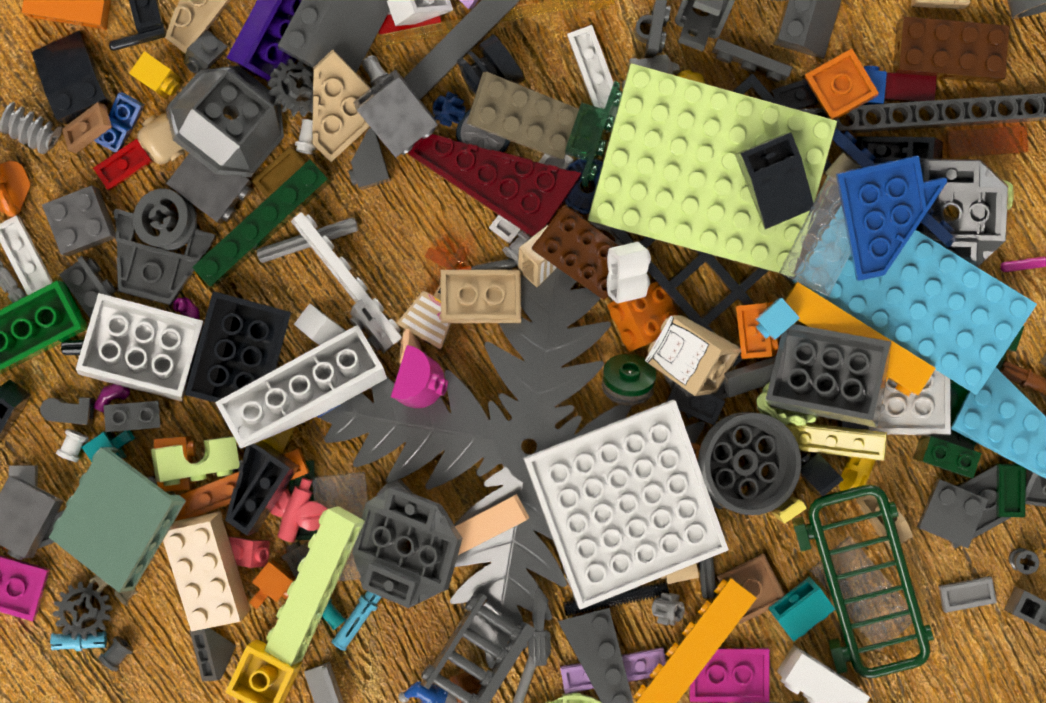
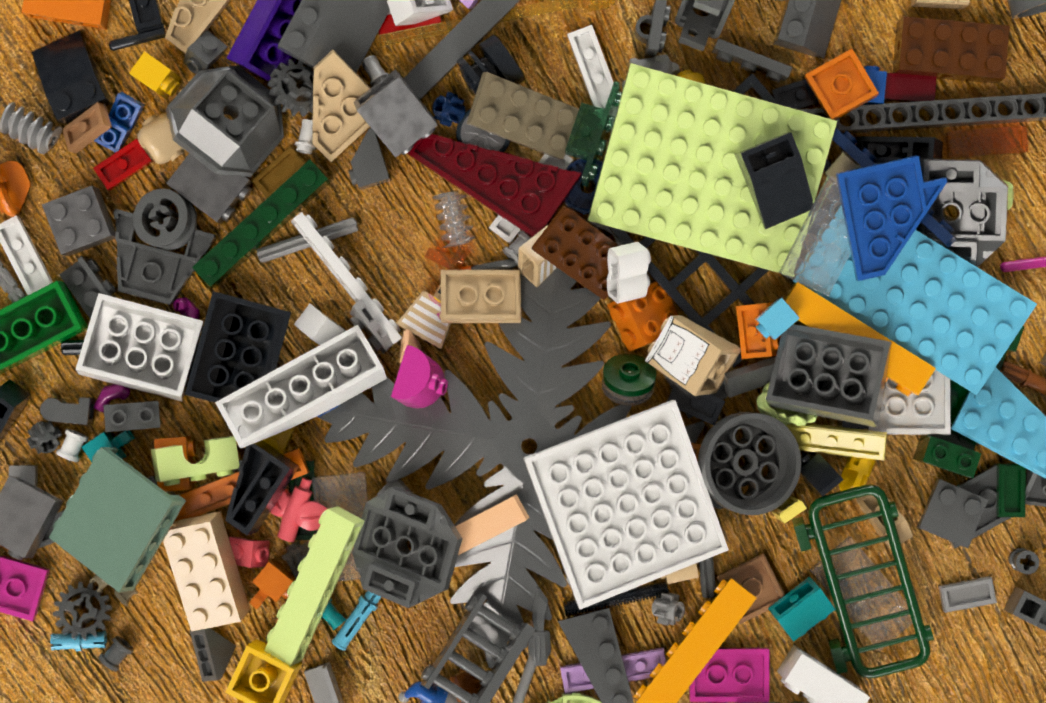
(44, 437): none -> dark grey gear
(453, 219): none -> clear piece

